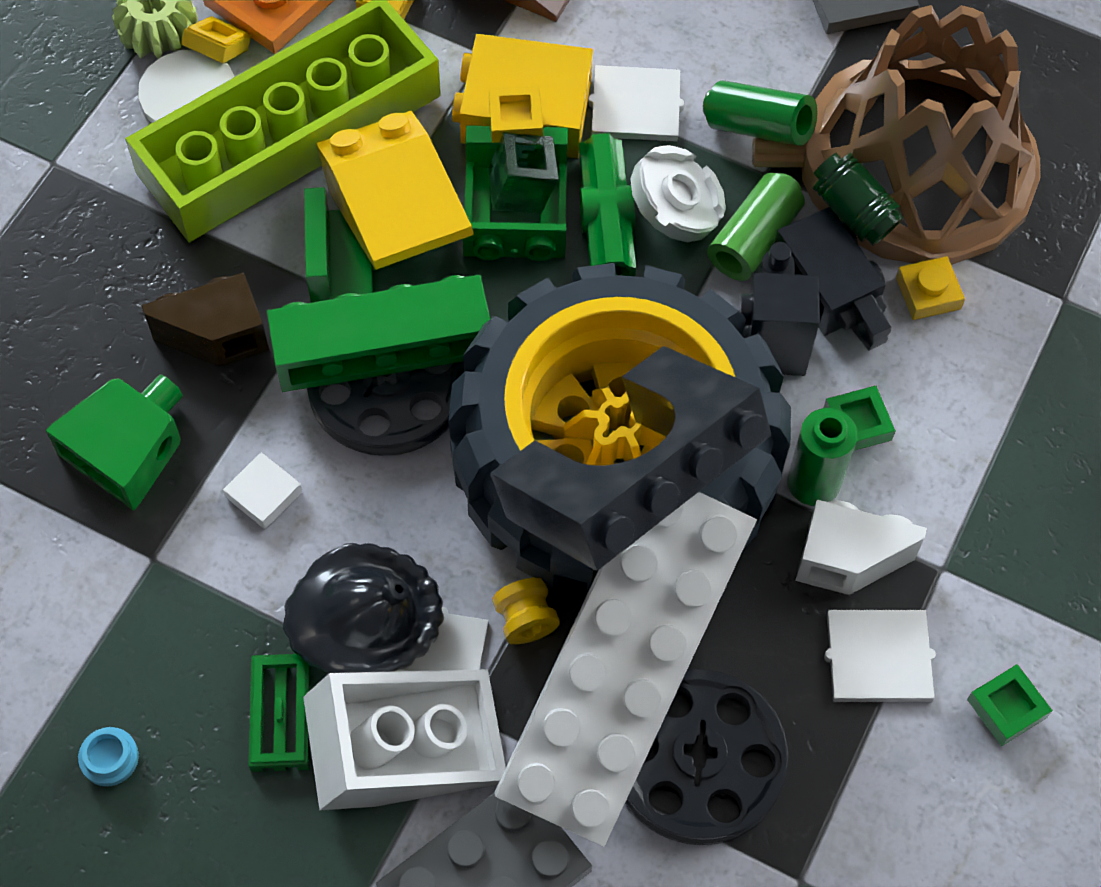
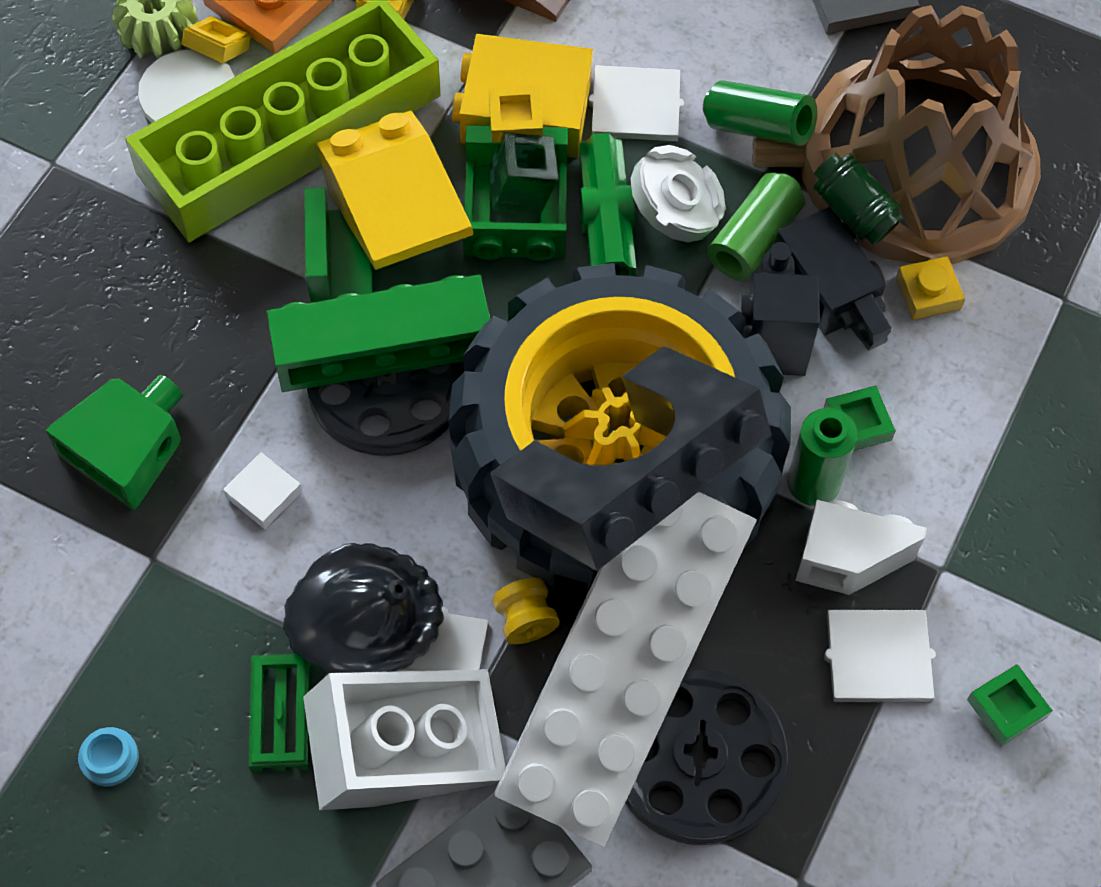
(209, 321): dark brown slope -> none

